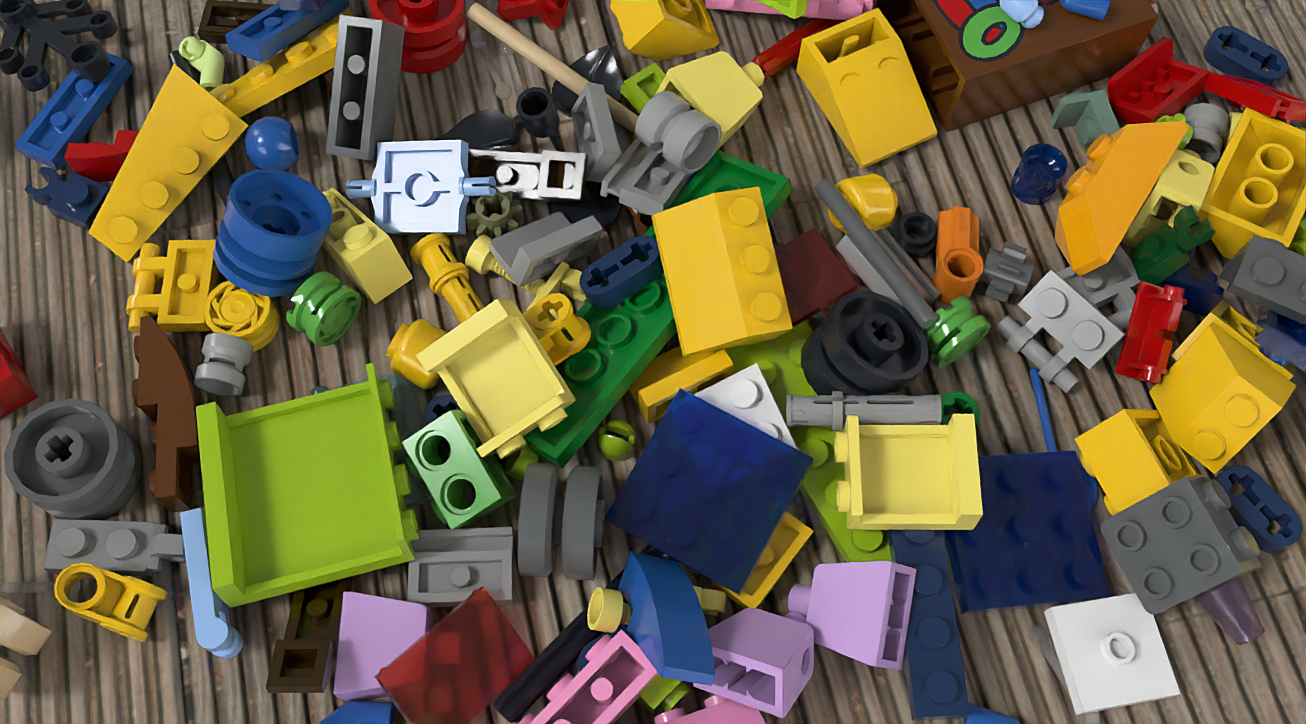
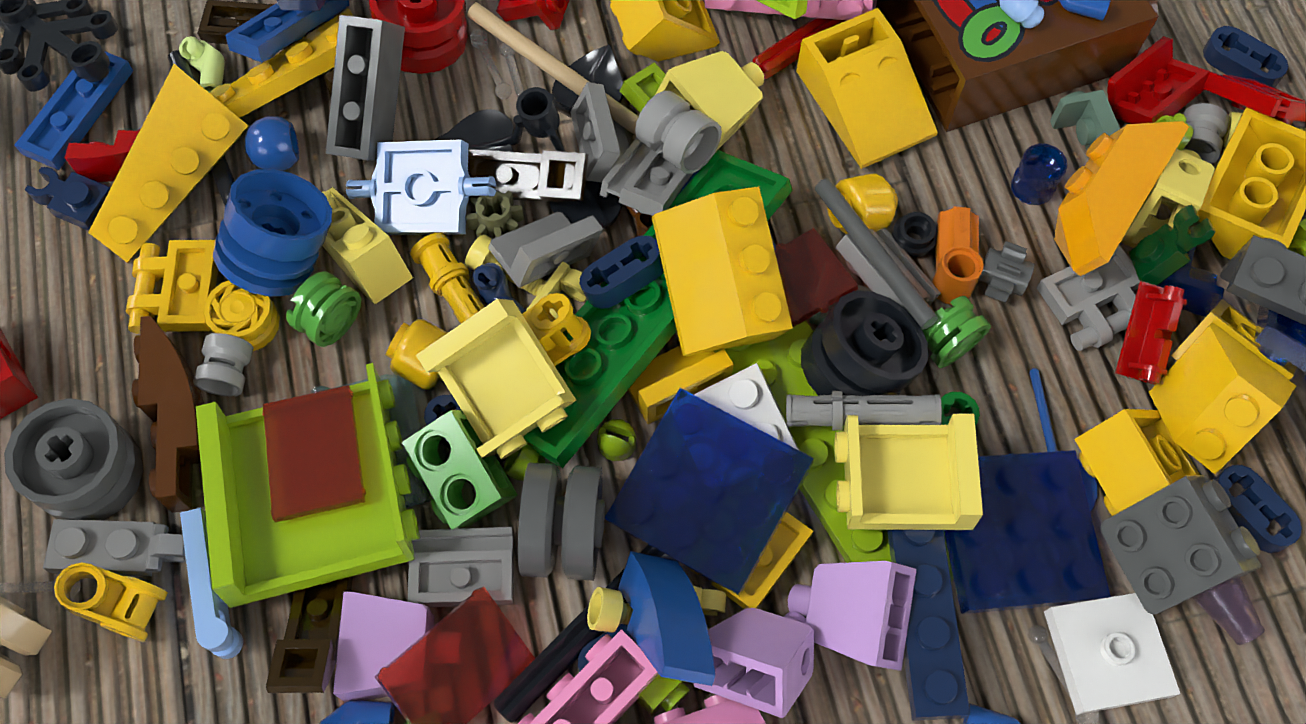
(313, 454): none -> clear red piece
(493, 284): none -> dark blue arm
(1070, 320): light grey plate -> none

